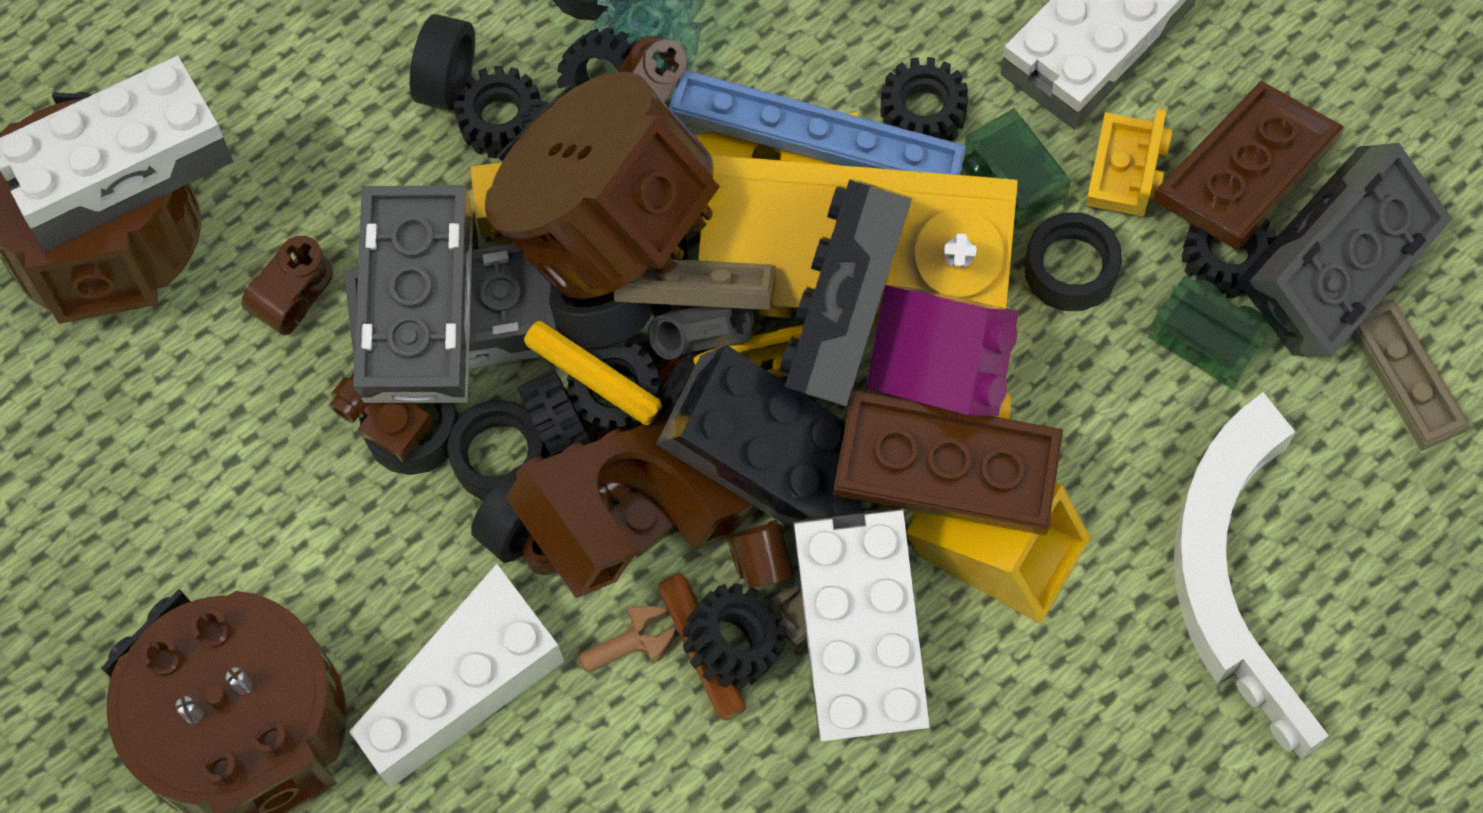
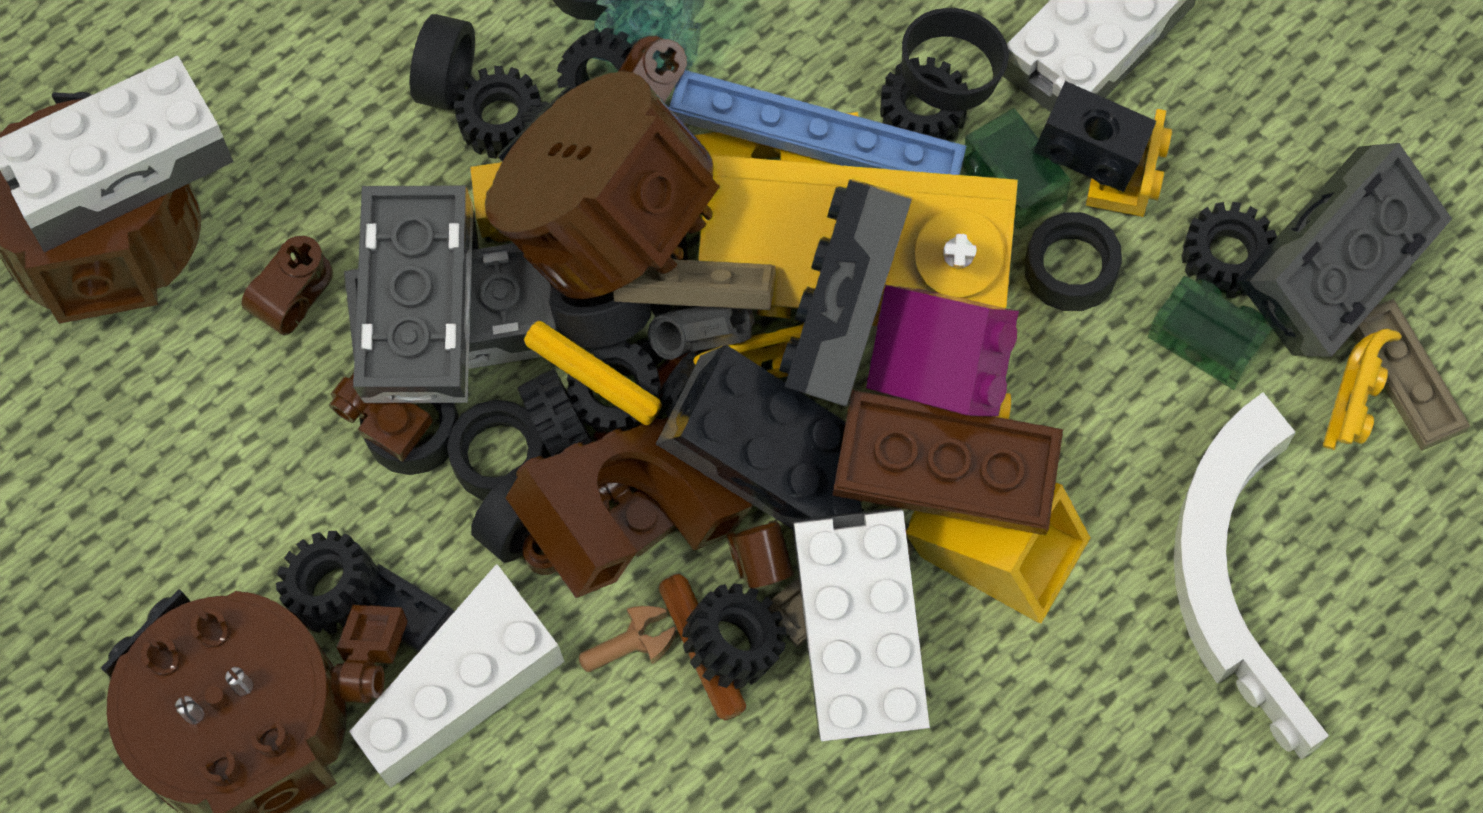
(314, 563): none -> black tyre
(367, 638): none -> reddish brown plate
(422, 610): none -> black plate
(961, 25): none -> black tyre
(1094, 136): none -> black brick
(1248, 165): reddish brown tile -> none
(1359, 382): none -> yellow piece

